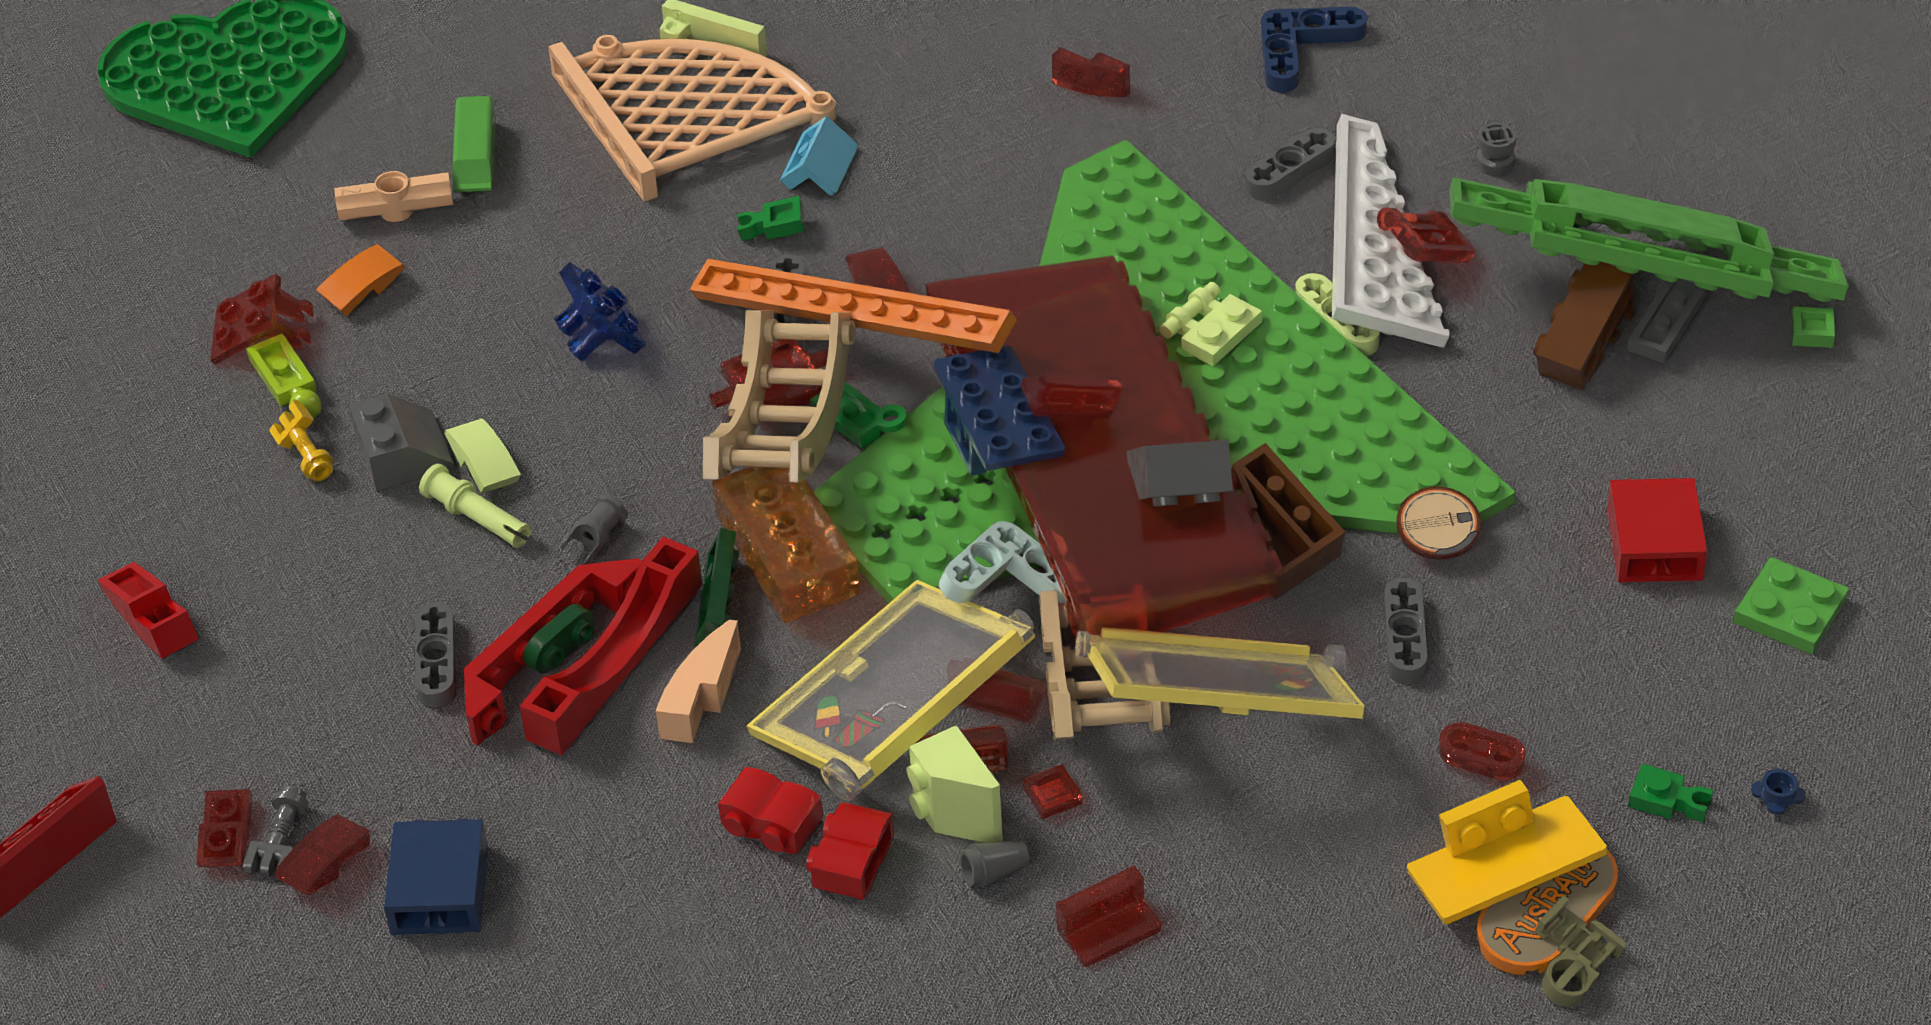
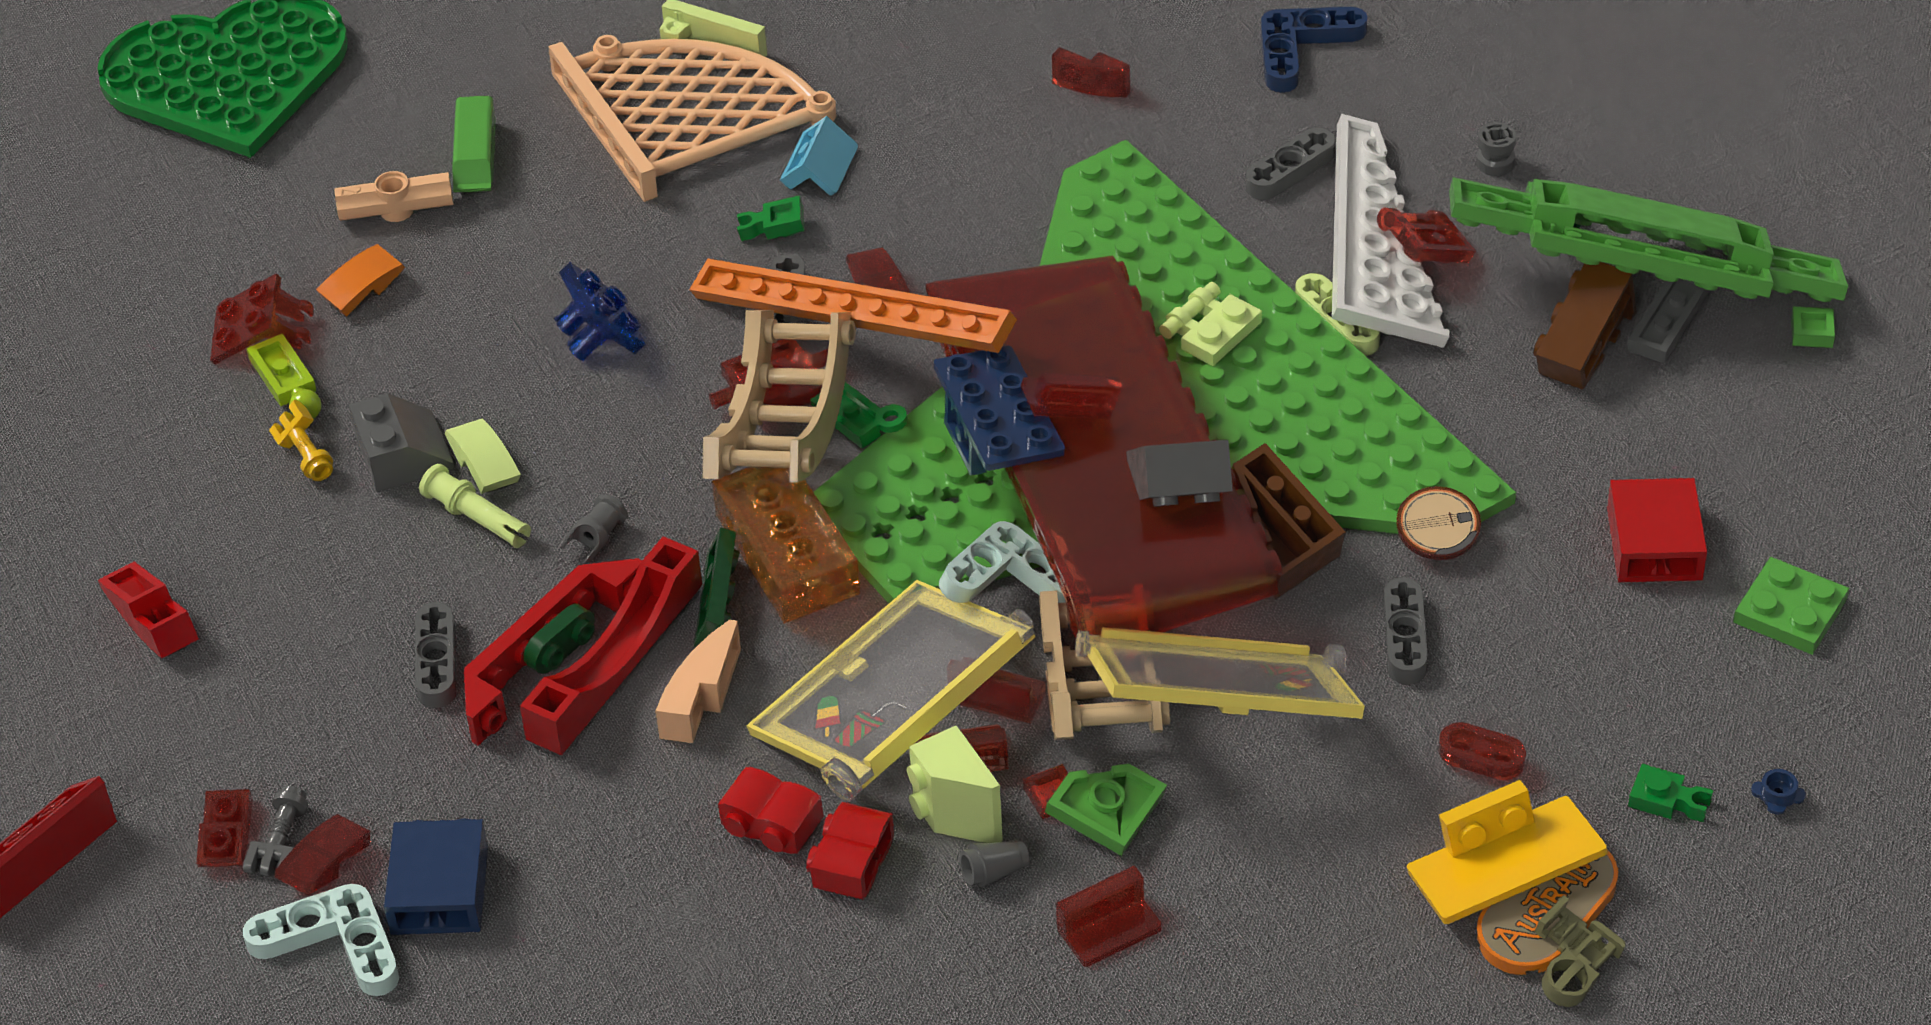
(333, 921): none -> light aqua beam
(1107, 804): none -> bright green plate

